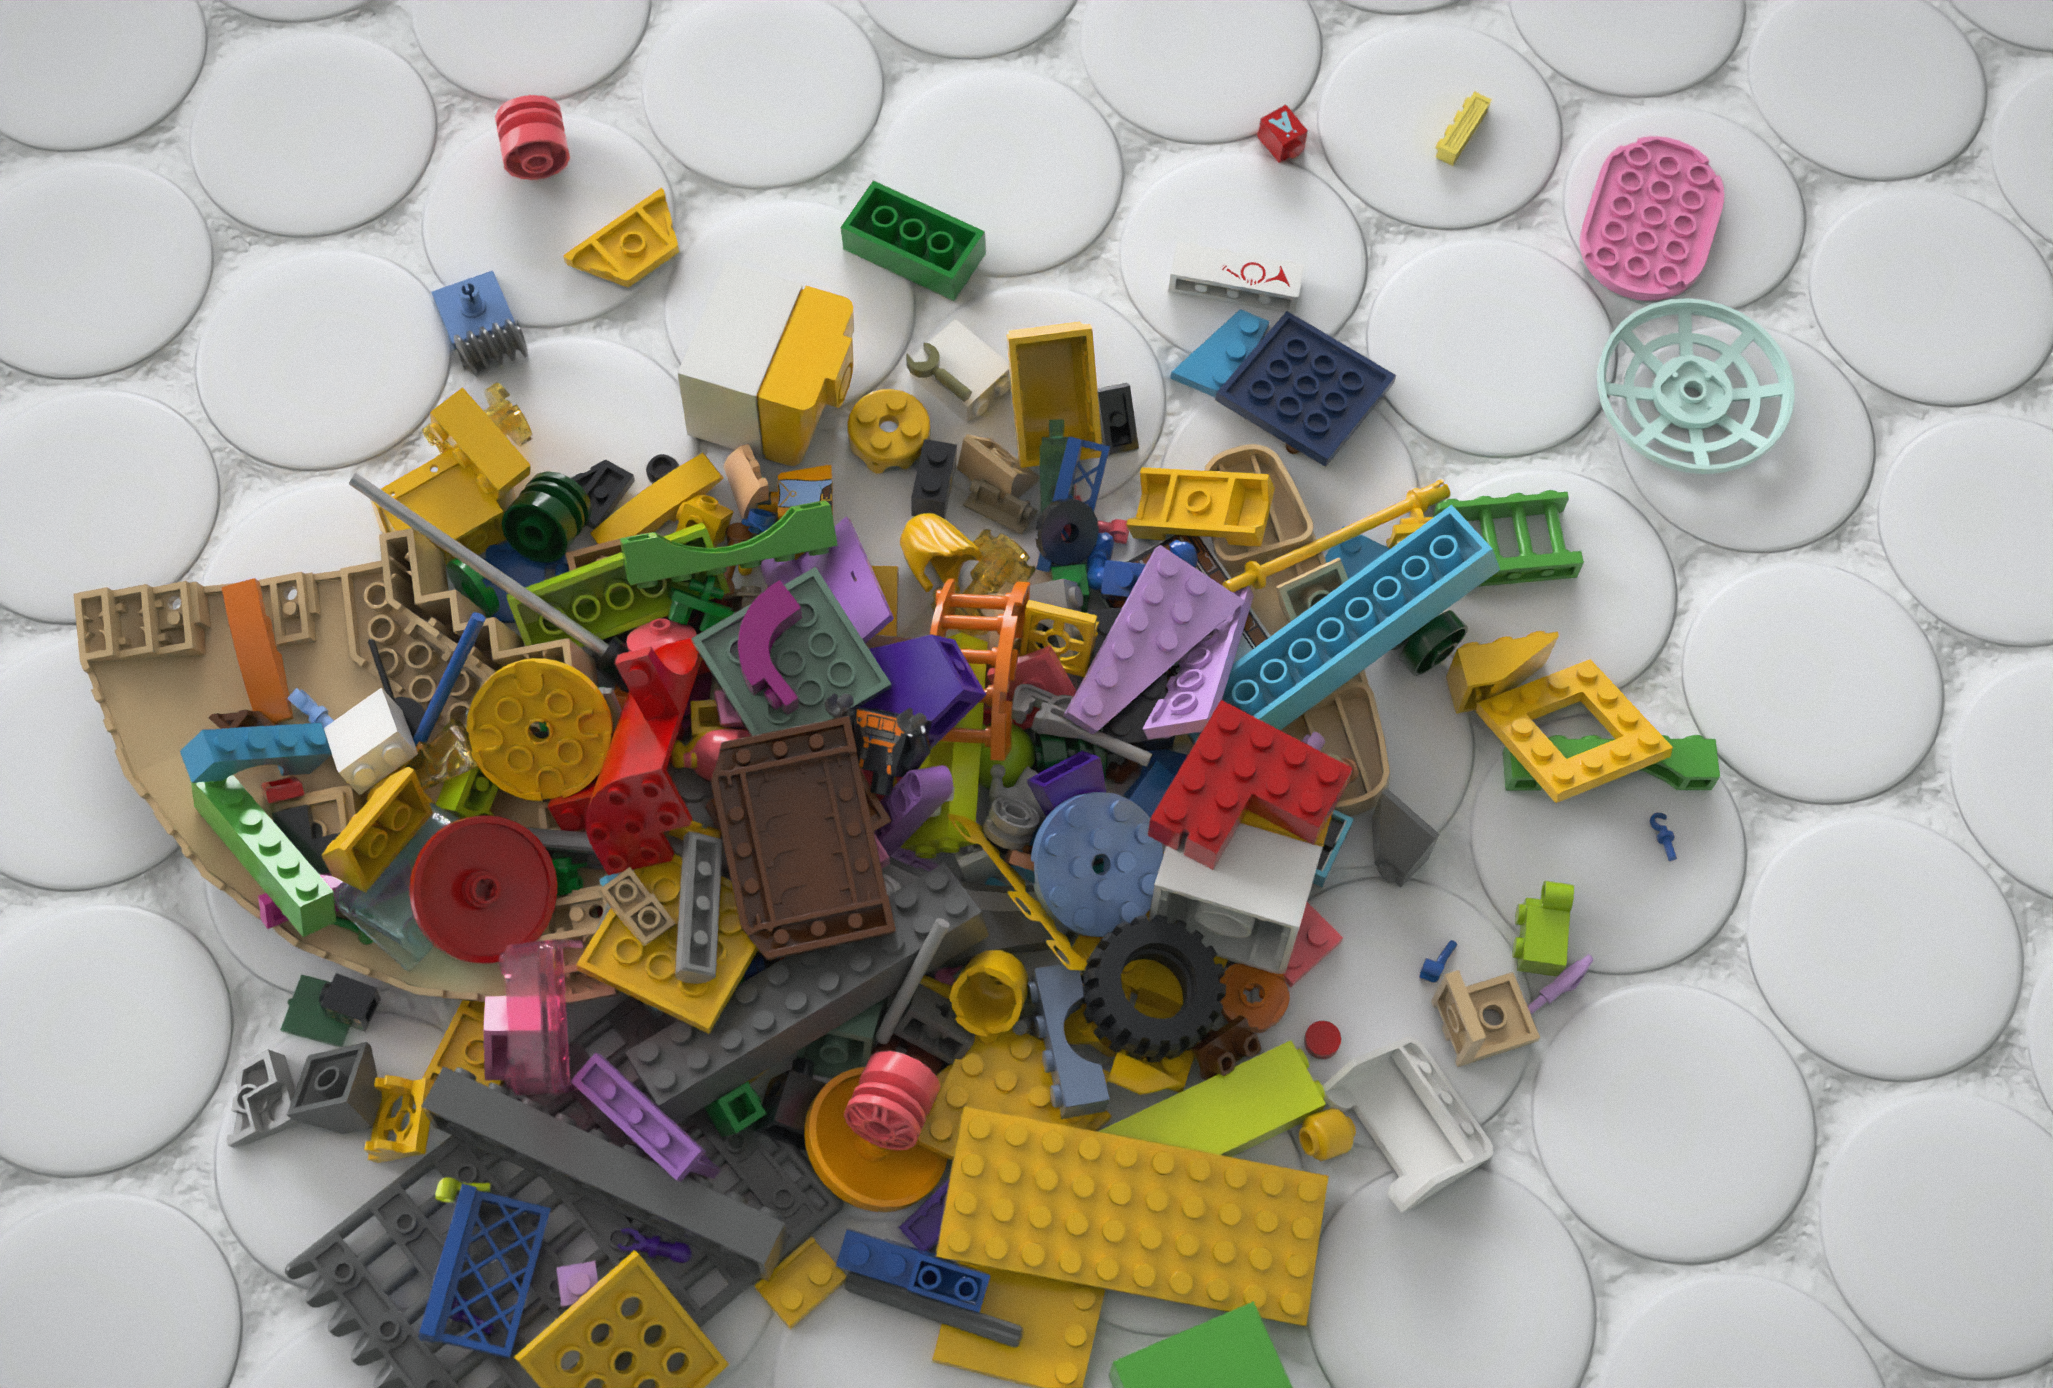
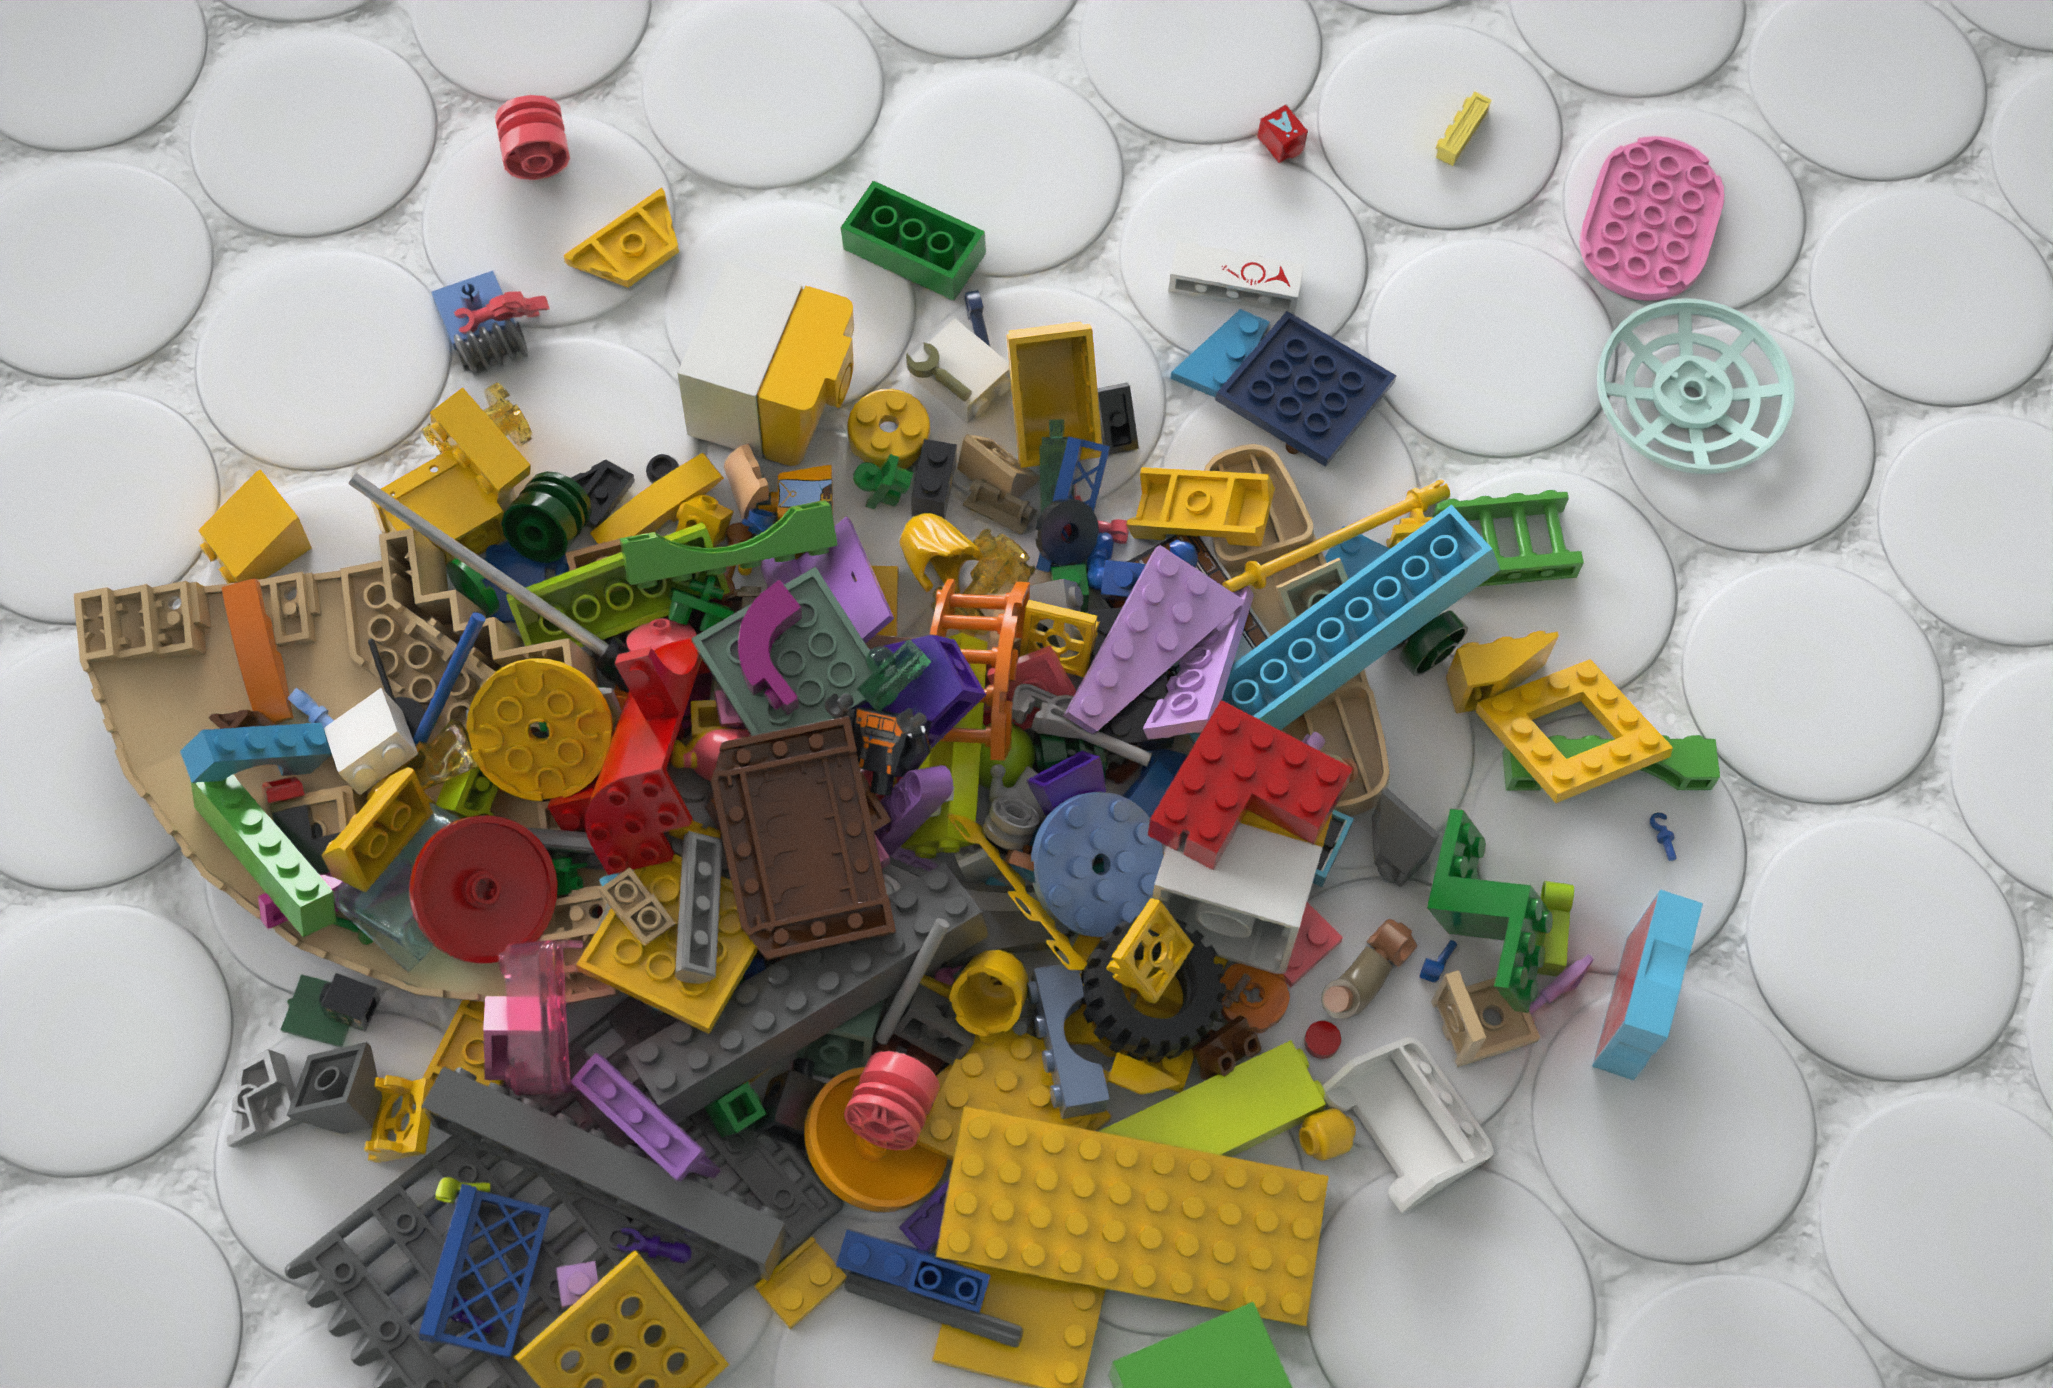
(253, 532): none -> yellow slope
(503, 307): none -> coral piece
(886, 482): none -> green hips
(891, 672): none -> clear green plate
(975, 312): none -> dark blue bar
(1158, 919): none -> yellow piece
(1232, 996): none -> clear smoke hand
(1368, 972): none -> piece
(1490, 911): none -> green bracket
(1647, 985): none -> medium azure tile

